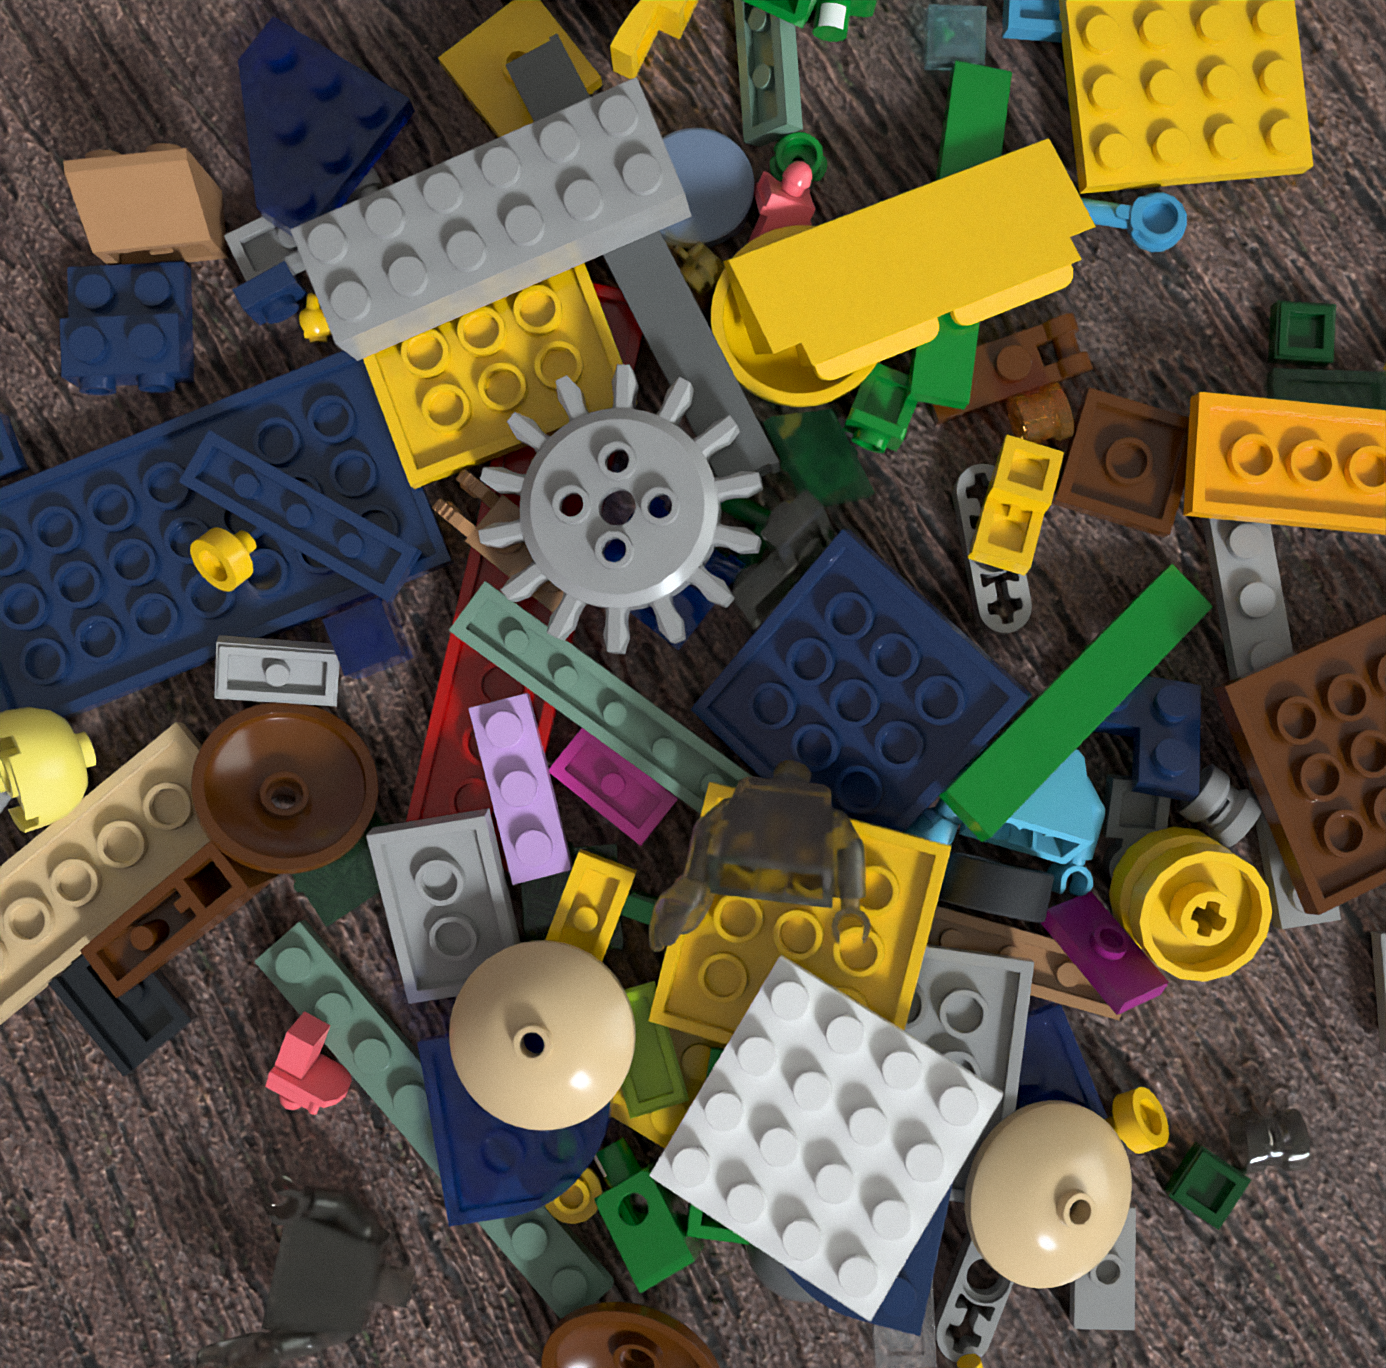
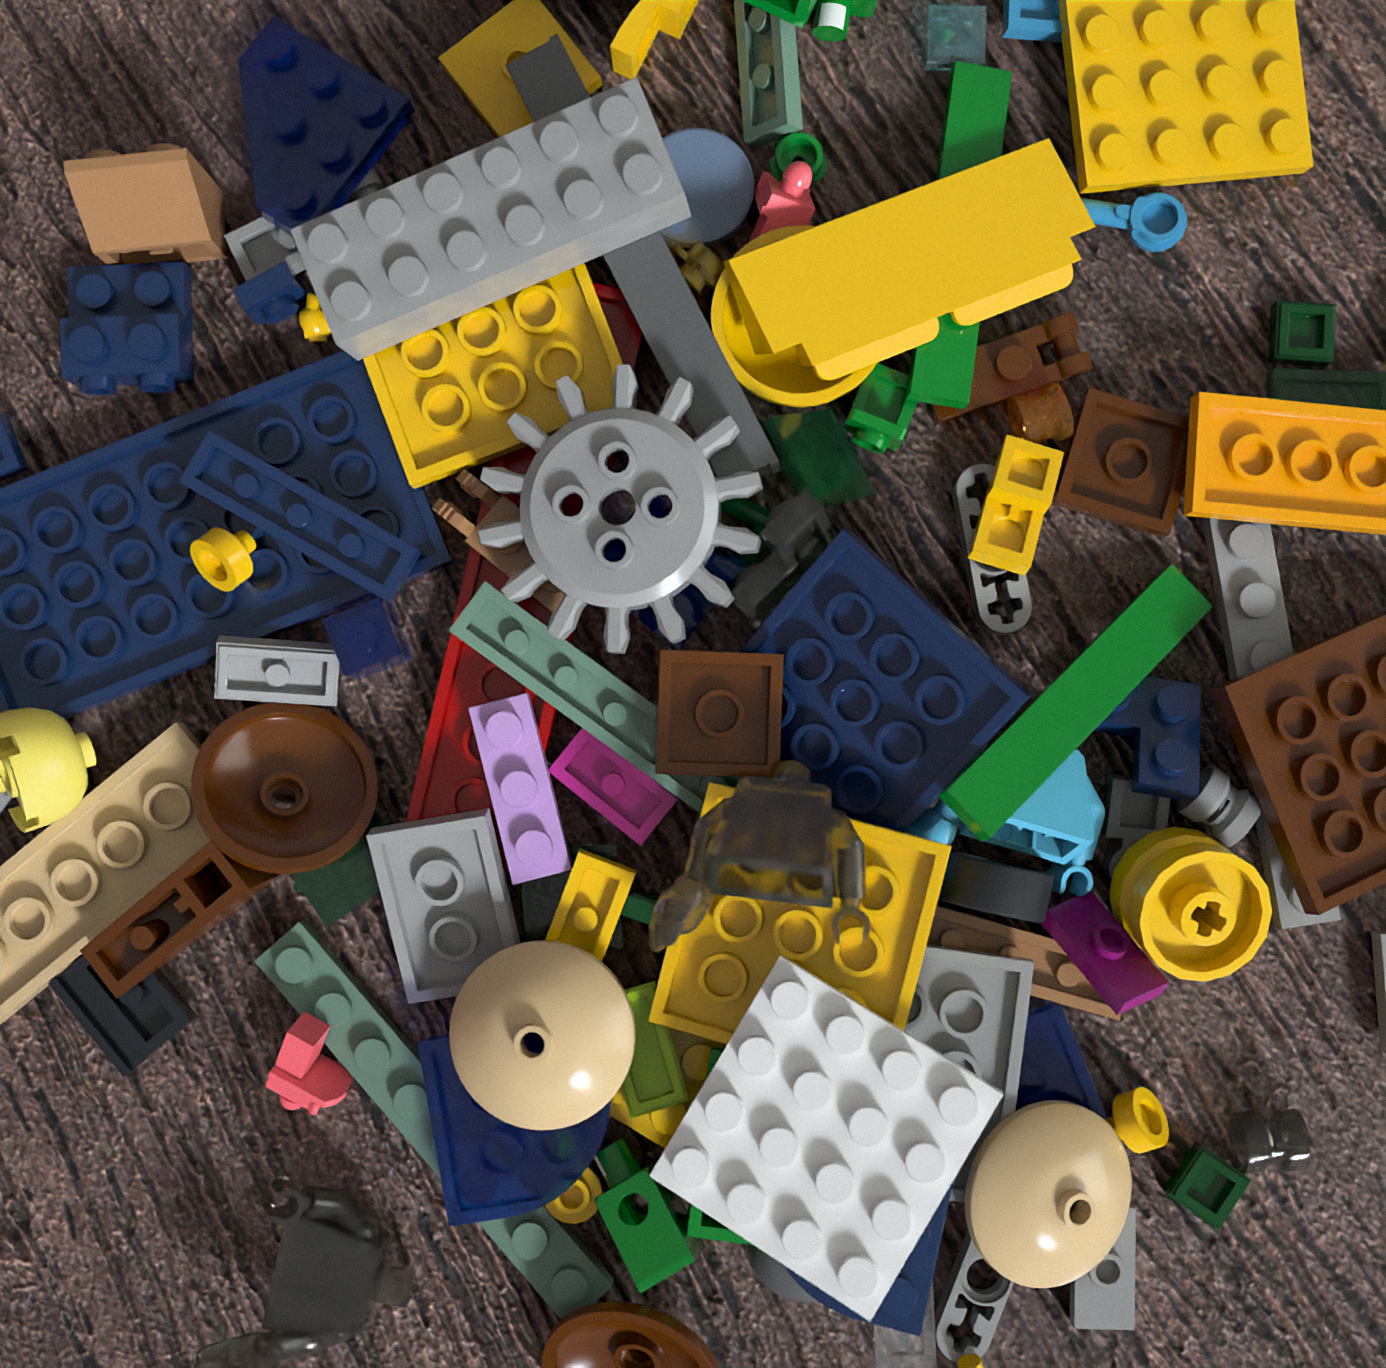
(718, 713): none -> reddish brown plate

